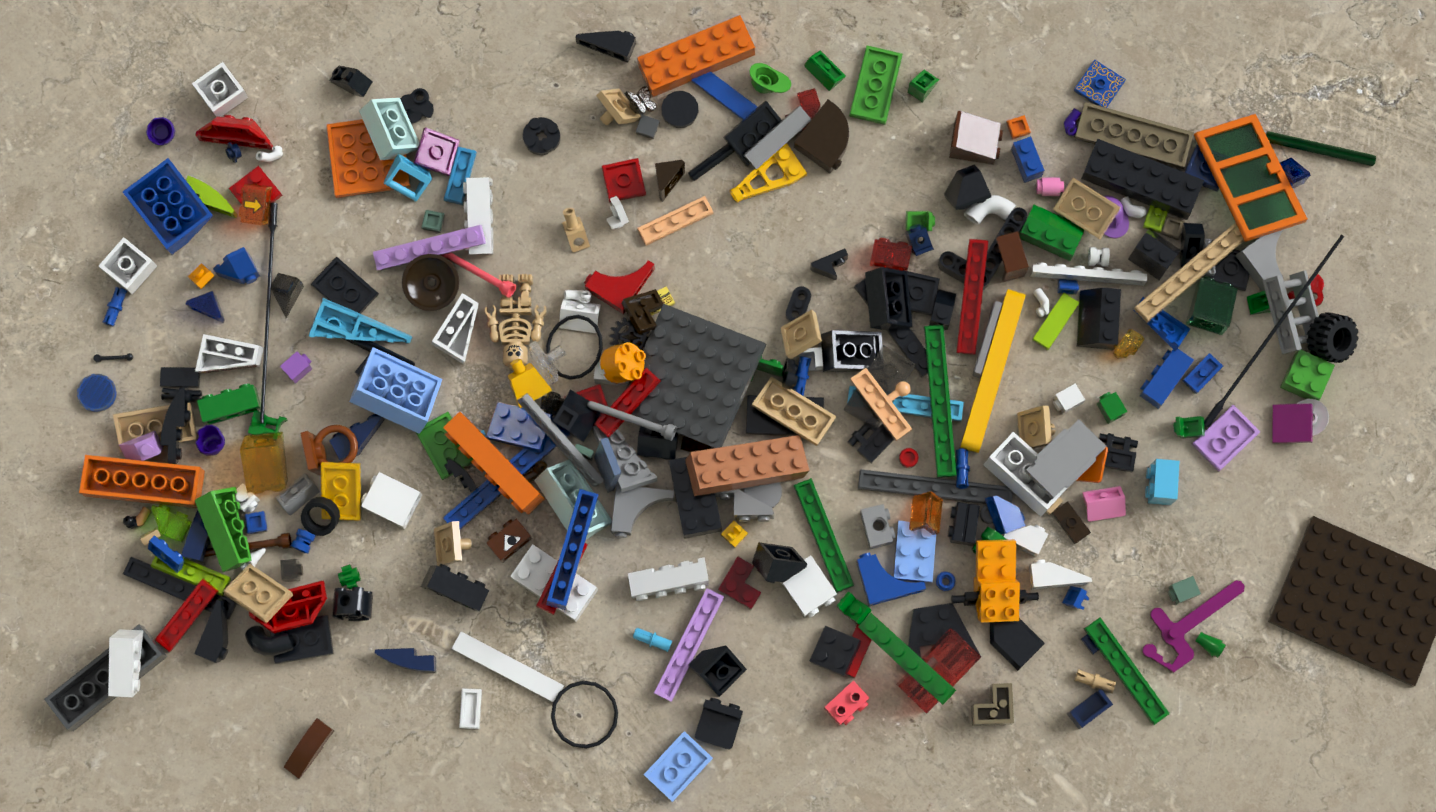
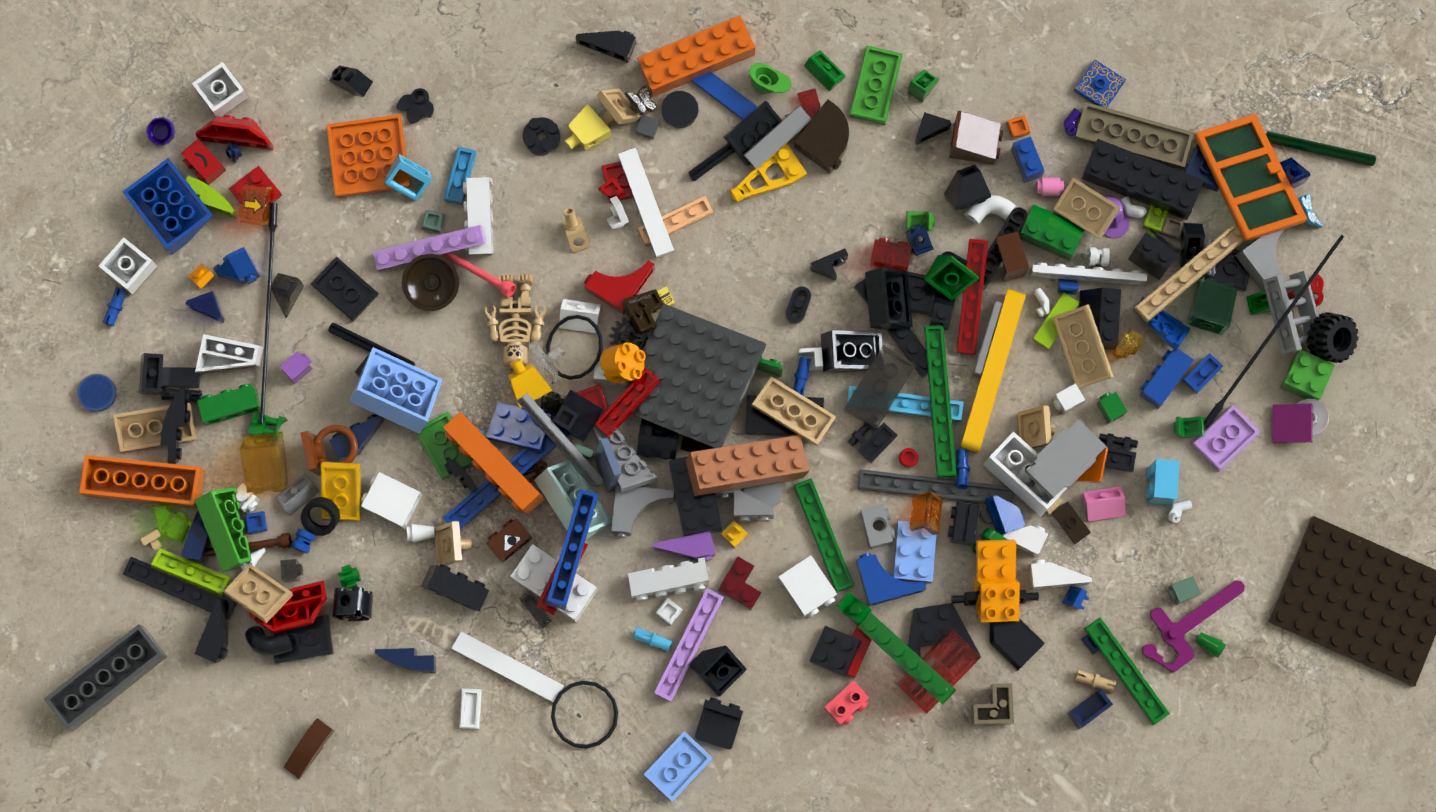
(98, 358): black hinge -> none
(124, 662): white wedge -> none
(137, 521): arm -> none
(142, 447): lavender slope -> none
(151, 373): none -> black brick
(167, 555): blue plate -> none
(186, 615): red tile -> none
(203, 161): none -> red brick
(210, 440): dark purple hair -> none
(269, 157): white arm -> none
(340, 322): medium azure wedge -> none
(389, 127): light aqua slope -> none
(419, 532): none -> white cone
(436, 151): tile -> none
(456, 330): white wedge -> none
(538, 614): none -> clear smoke piece
(582, 296): white arm -> none
(587, 129): none -> light yellow torso
(611, 188): none -> red tile
(646, 202): none -> white tile
(667, 431): light grey piece -> none
(668, 176): dark brown slope -> none
(669, 611): none -> white tile
(690, 546): none -> medium lavender slope
(777, 562): black slope -> none
(788, 377): black plate -> none
(801, 334): tan tile -> none
(882, 403): light nougat plate -> none
(931, 127): none -> black slope
(950, 276): none -> green slope
(950, 577): blue plate -> none
(1083, 346): none -> tan tile
(1177, 509): none -> white arm
(1305, 202): none -> dark azure animal

